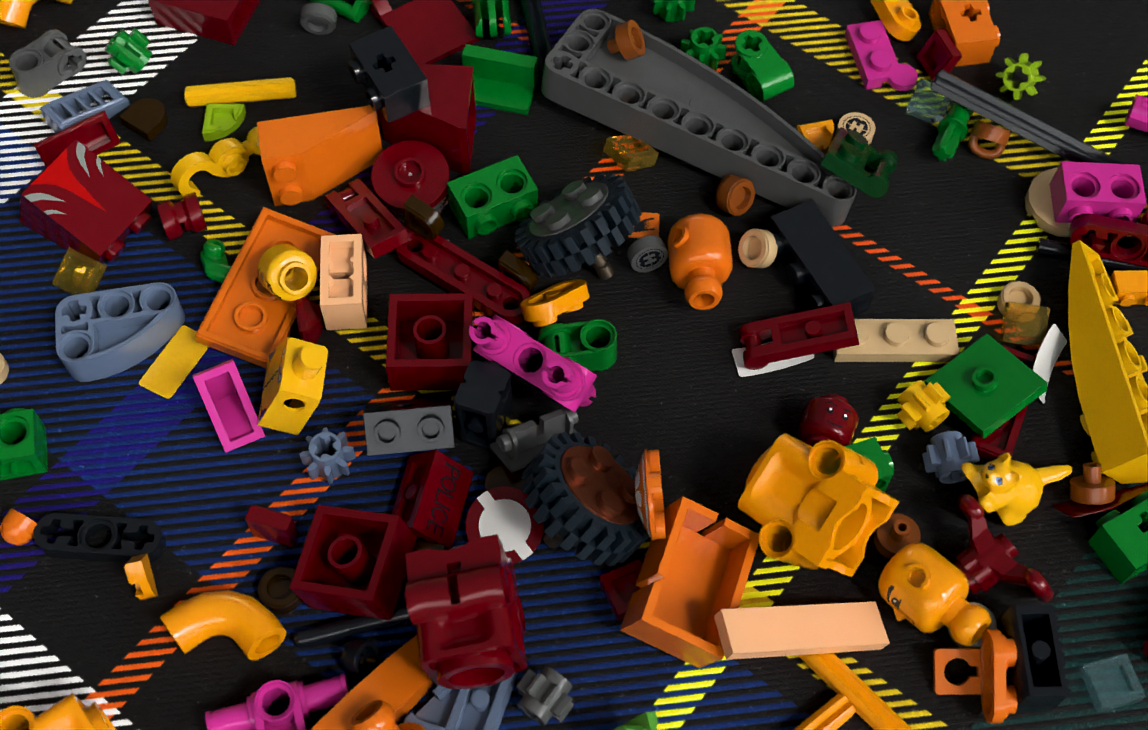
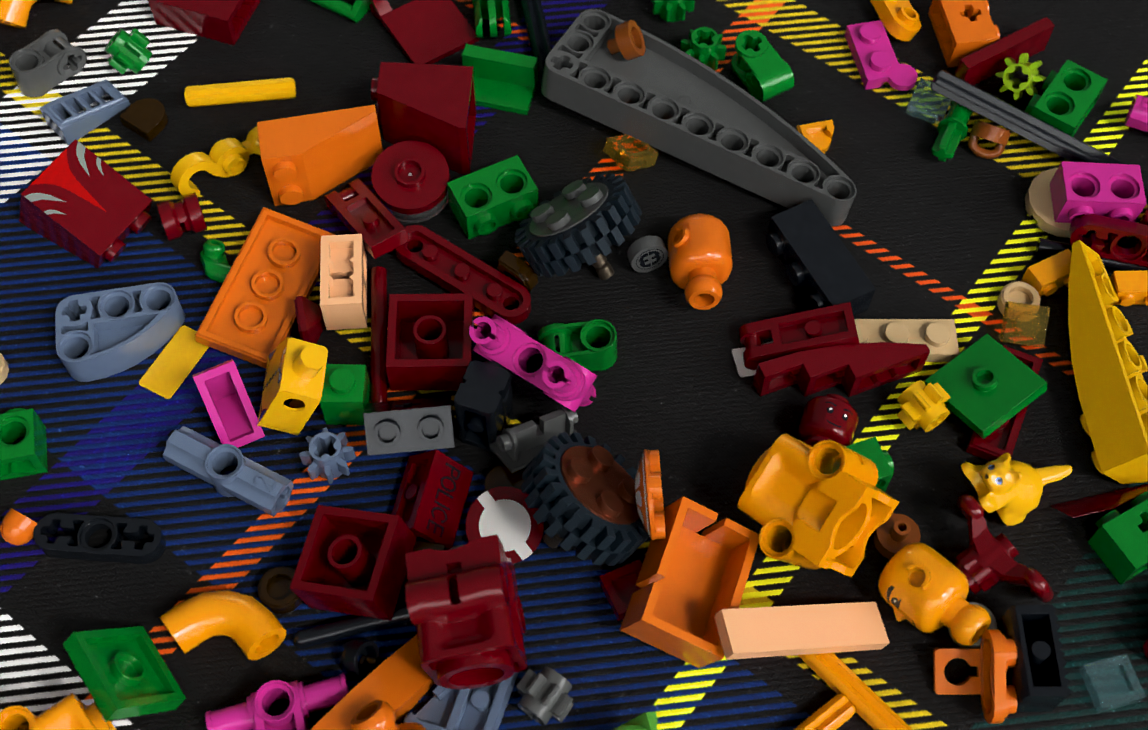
(78, 273): clear yellow plate -> none
(93, 132): dark red tile -> none
(124, 672): none -> green plate
(140, 573): light orange tile -> none
(222, 120): lime tile -> none
(247, 482): none -> sand blue piece
(272, 526): dark red tile -> none
(287, 272): yellow head -> none
(318, 18): dark grey tile -> none
(345, 394): none -> green brick
(378, 334): none -> dark red bar
(389, 74): black brick -> none
(422, 218): dark brown tile -> none
(557, 299): light orange plate -> none
(647, 226): orange sticker -> none
(735, 194): dark orange tile -> none
(757, 248): tan tile -> none
(849, 155): dark green plate -> none
(851, 365): none -> dark red slope
(858, 122): tan tile -> none
(939, 53): dark red tile -> none
(947, 454): sand blue gear -> none
(991, 58): none -> dark red tile
(1048, 355): white sticker -> none
(1049, 273): none -> light orange piece
(1067, 97): none -> green brick
(1092, 486): dark orange tile -> none

